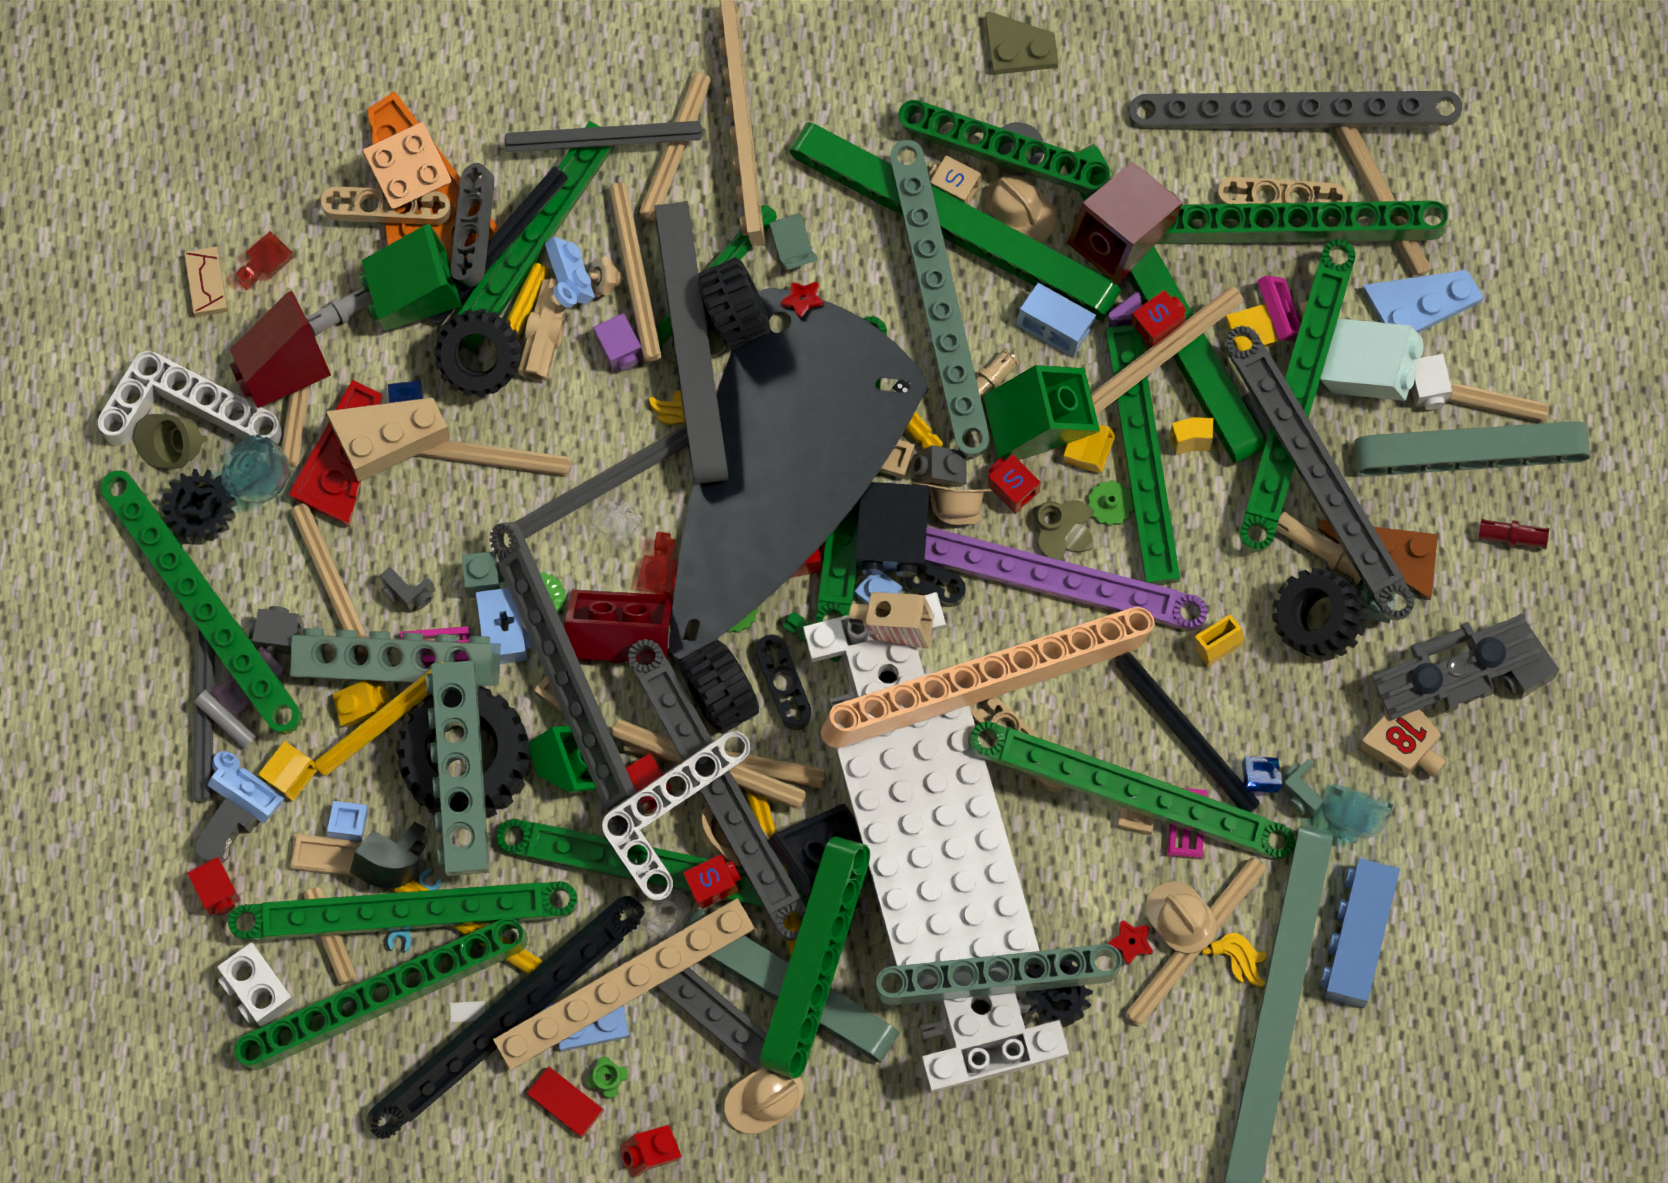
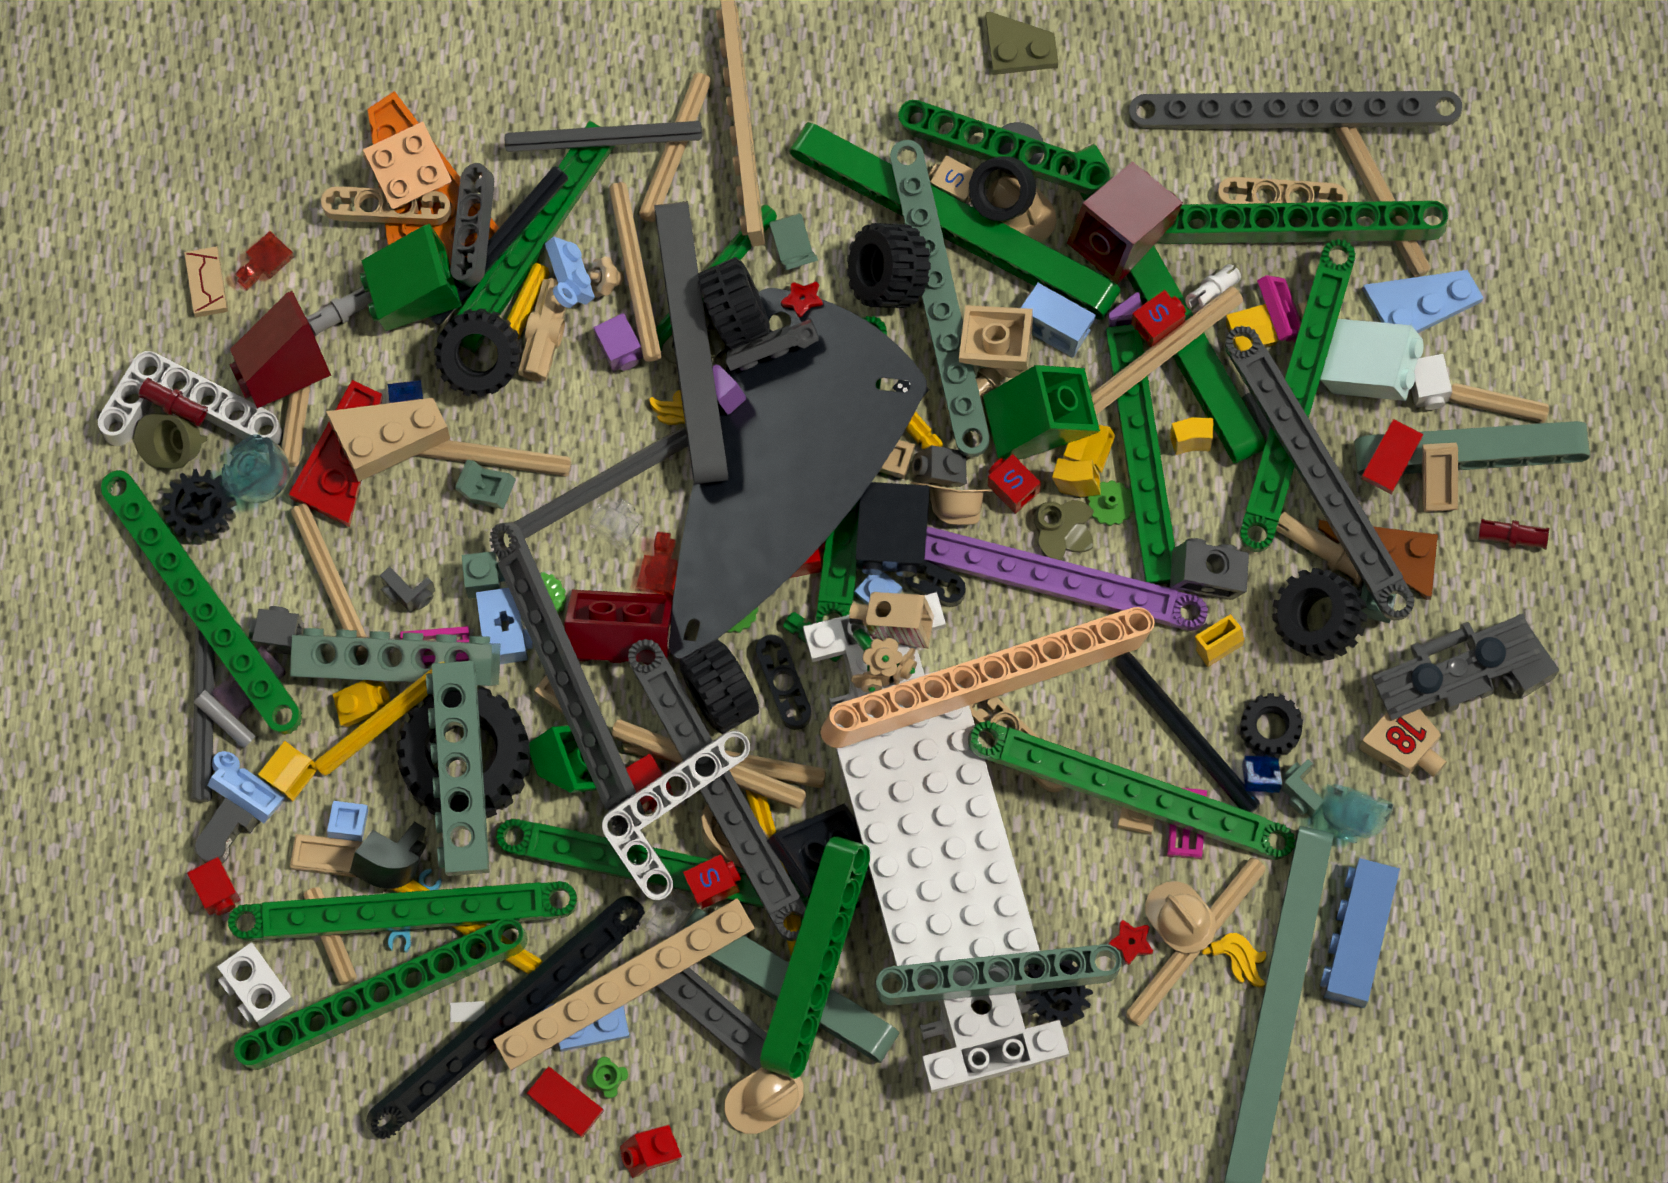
(173, 402): none -> dark red pin
(484, 485): none -> sand green bracket
(727, 390): none -> medium lavender slope
(774, 344): none -> dark grey hinge
(882, 662): none -> tan plant
(888, 265): none -> black tyre
(978, 195): none -> black tyre
(997, 338): none -> tan slope
(1077, 478): none -> yellow piece
(1192, 575): none -> dark grey brick
(1212, 287): none -> white pin
(1278, 706): none -> black tyre
(1392, 456): none -> red tile
(1439, 477): none -> tan tile

